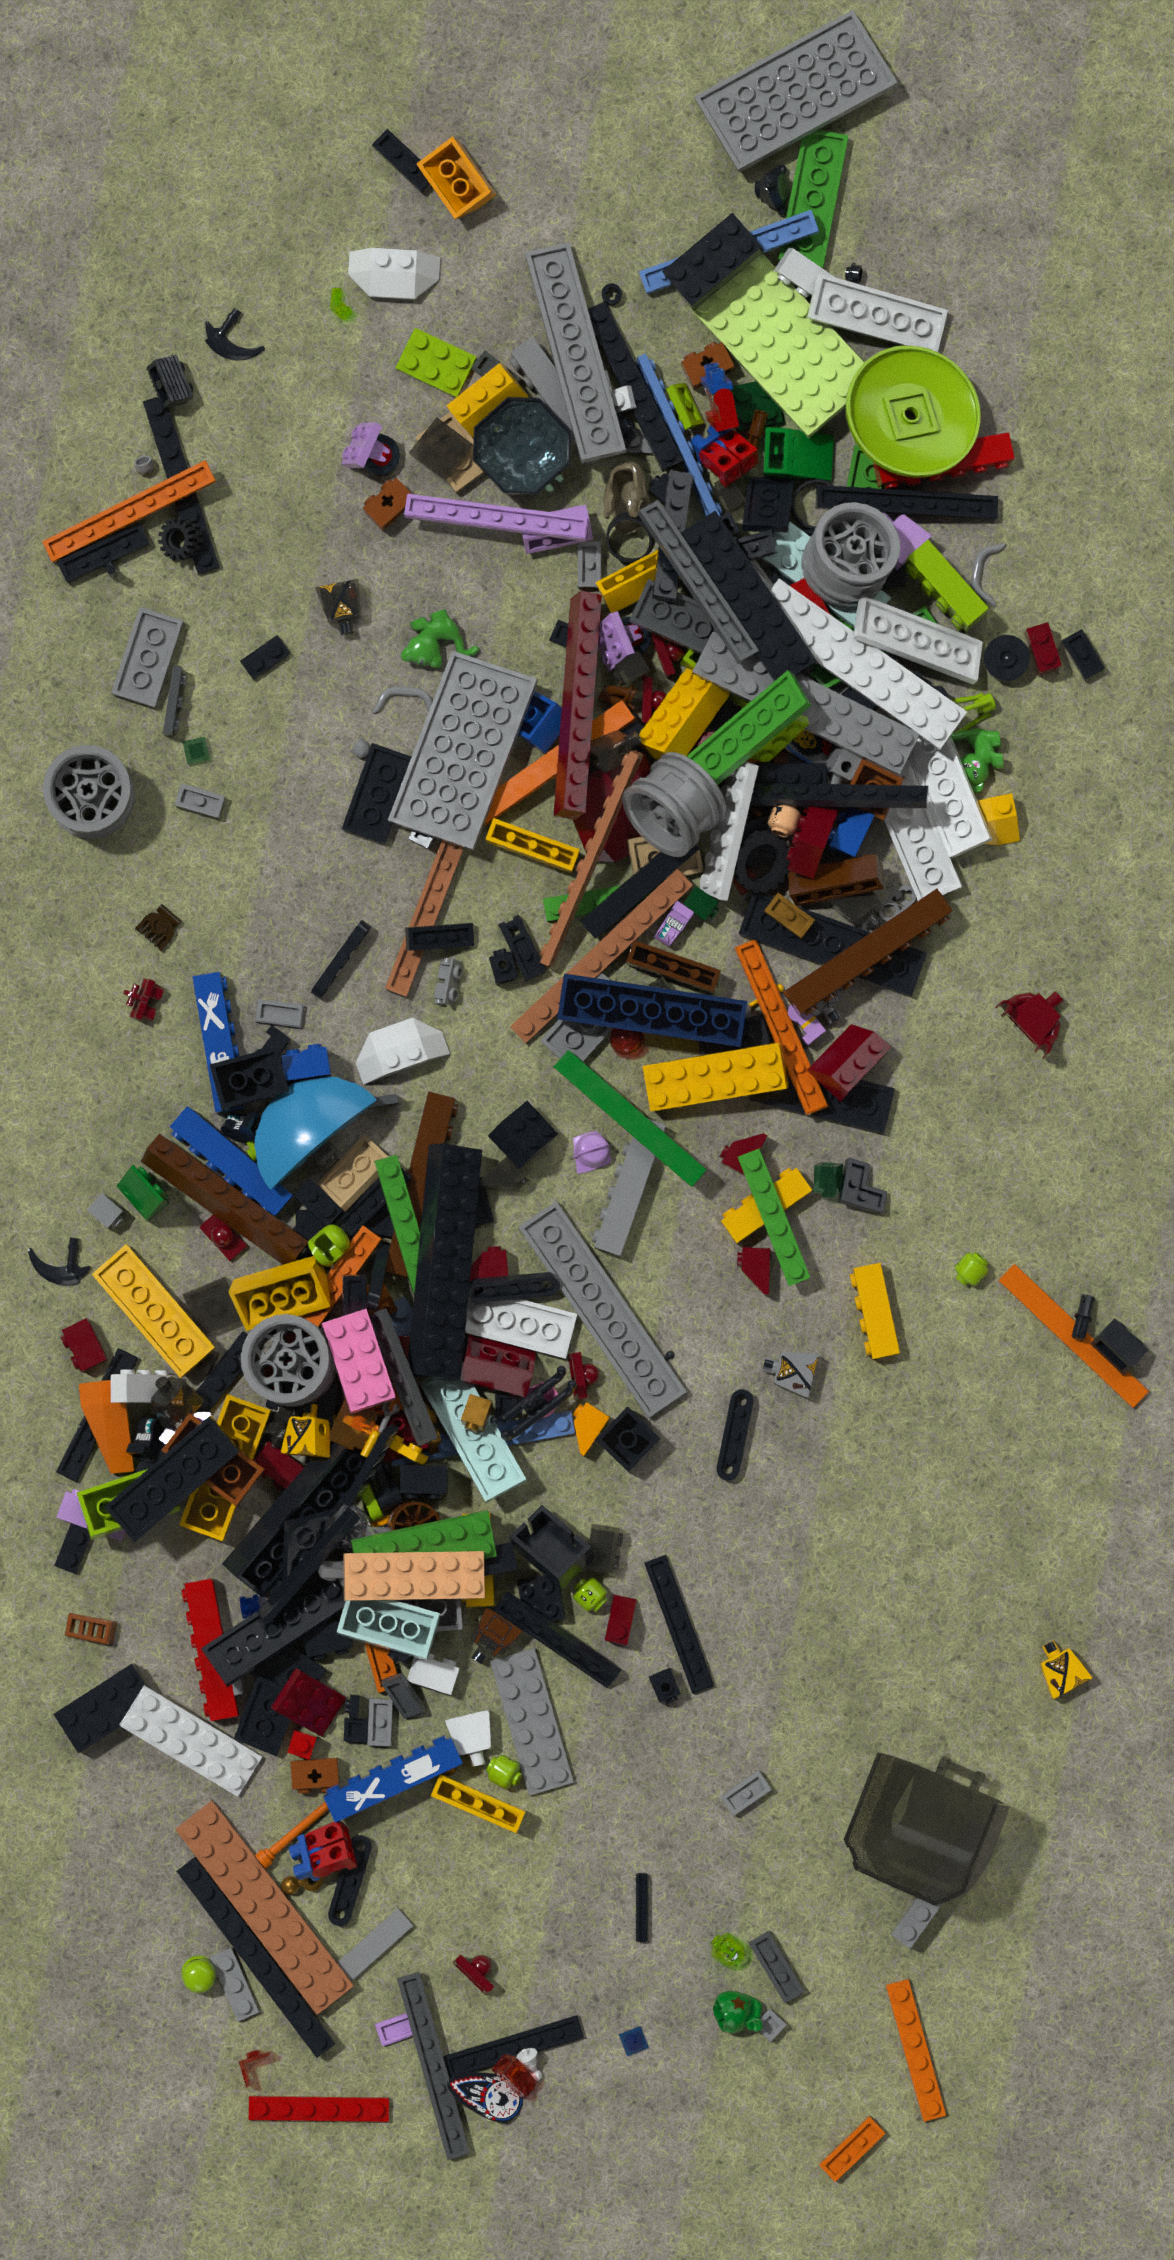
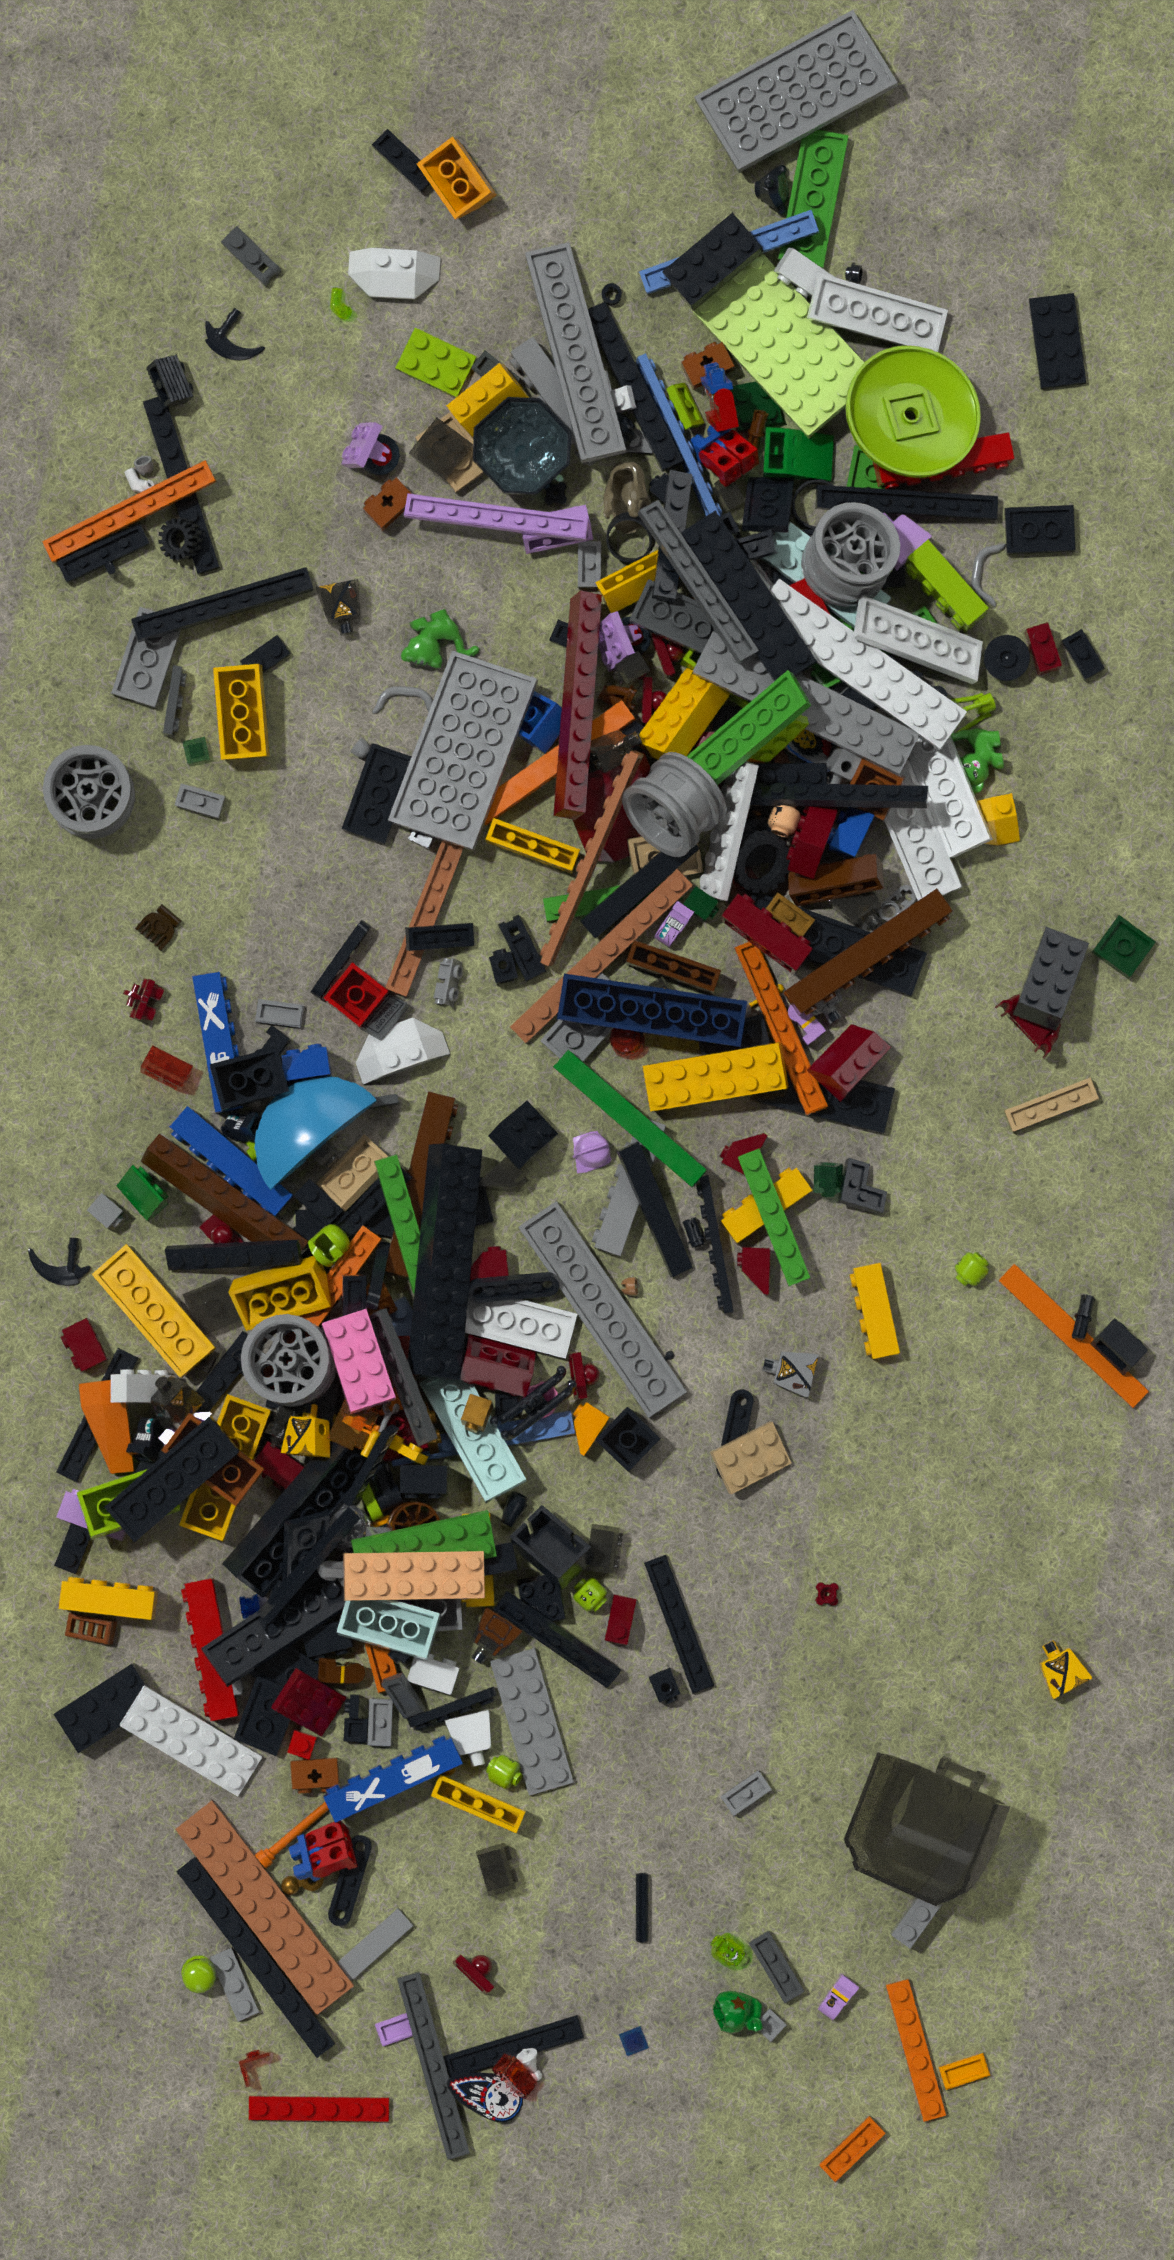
(108, 1600): none -> yellow brick
(136, 484): none -> white arm
(166, 1069): none -> clear red hinge
(222, 604): none -> black plate
(233, 1255): none -> black plate
(241, 712): none -> yellow brick
(250, 255): none -> dark grey plate
(345, 1673): none -> reddish brown leg
(356, 995): none -> red brick
(385, 1017): none -> dark grey tile
(462, 1705): none -> black plate
(496, 1868): none -> clear smoke brick
(514, 1507): none -> black cone
(560, 497): none -> black plate
(630, 1286): none -> medium nougat hinge
(654, 1209): none -> black tile
(693, 1233): none -> black pin
(716, 1254): none -> black plate
(750, 1457): none -> tan plate
(766, 934): none -> dark red brick
(822, 1588): none -> dark red plate
(838, 1997): none -> lavender leg
(964, 2071): none -> light orange tile
(1039, 529): none -> black plate
(1051, 978): none -> black brick
(1051, 1104): none -> tan plate
(1057, 341): none -> black plate
(1123, 947): none -> dark green plate

